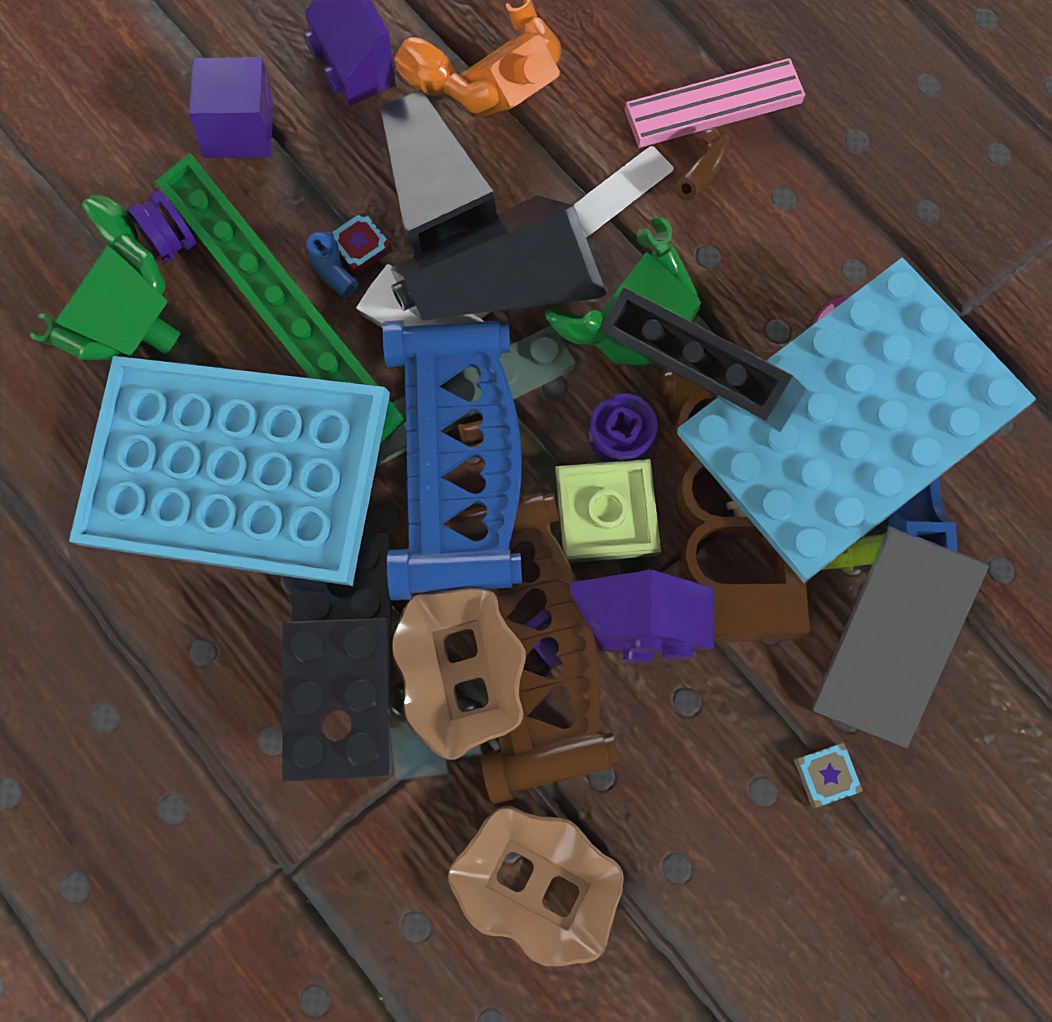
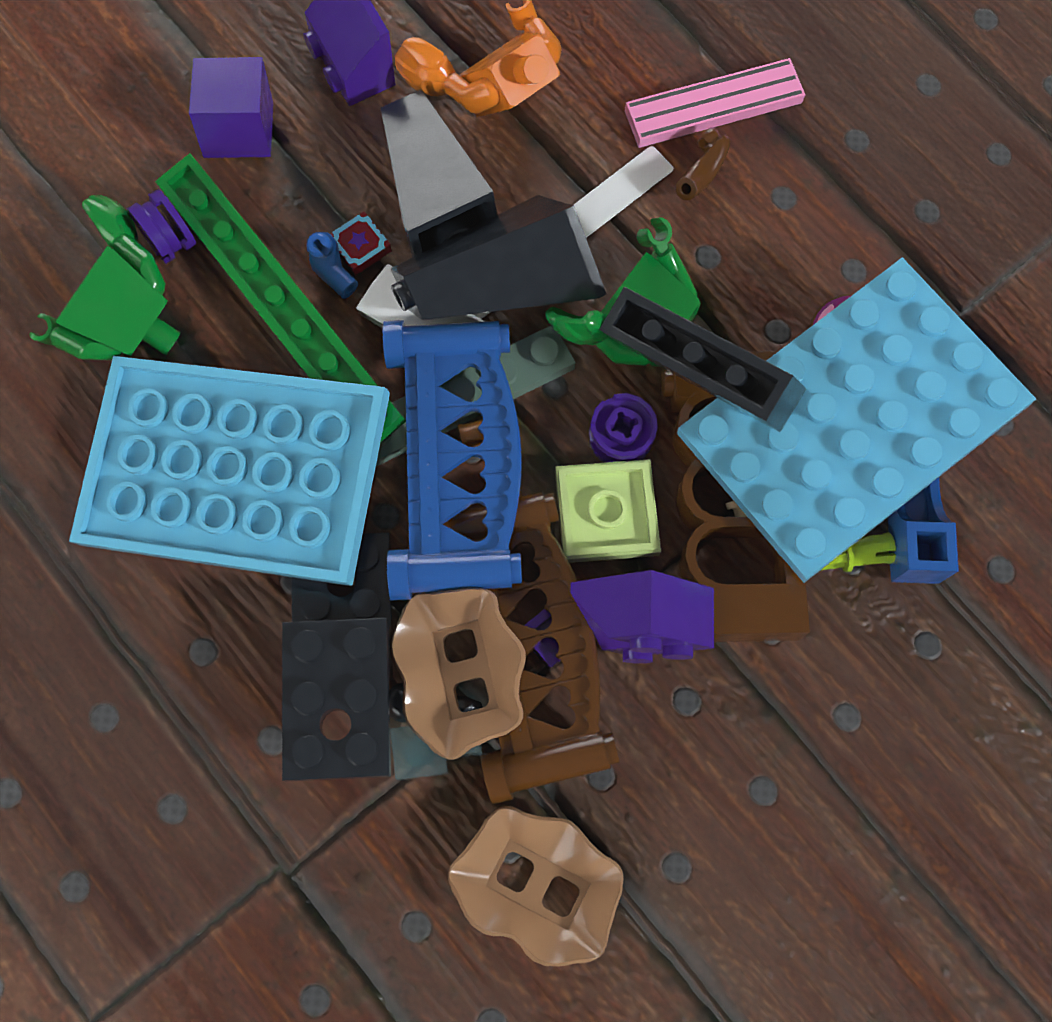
(828, 775): tile -> none
(899, 636): dark grey tile -> none

